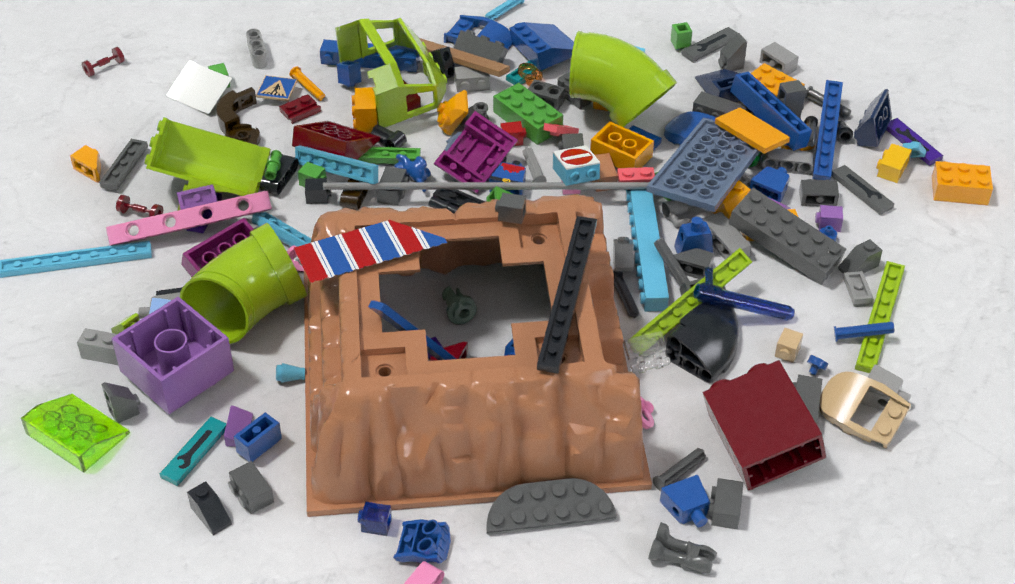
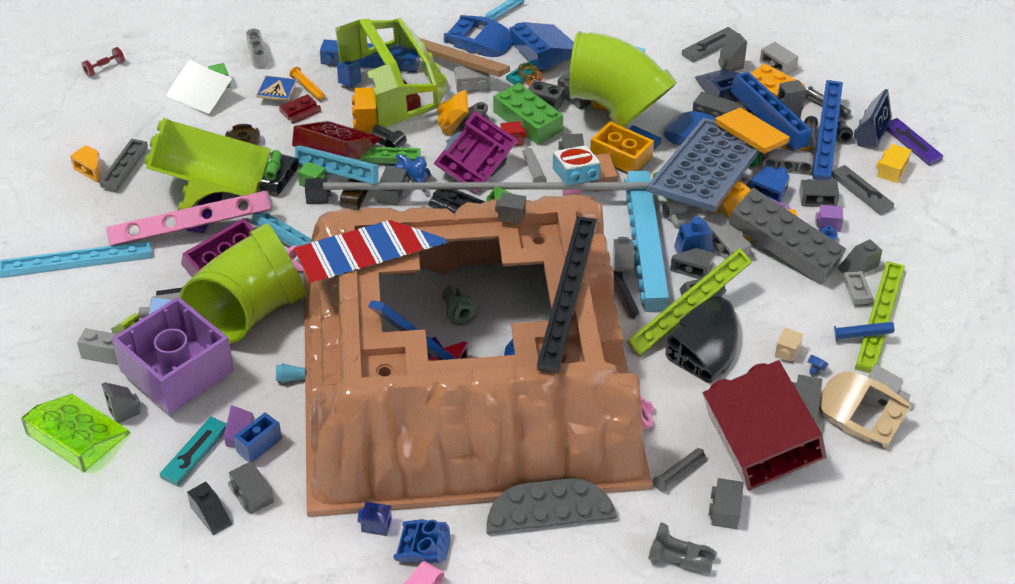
(123, 205): dark red wheel -> none
(197, 197): medium lavender plate -> none
(231, 104): dark brown arch -> none
(444, 59): black leg -> none
(480, 46): dark grey brick -> none
(510, 173): blue torso -> none
(558, 130): coral plate -> none
(643, 174): coral plate -> none
(644, 346): clear plate -> none
(671, 261): dark grey axle -> none
(681, 35): bright green brick -> none
(686, 501): blue torso -> none
(716, 295): clear blue cylinder -> none
(917, 149): medium azure plate -> none
(962, 183): light orange brick -> none

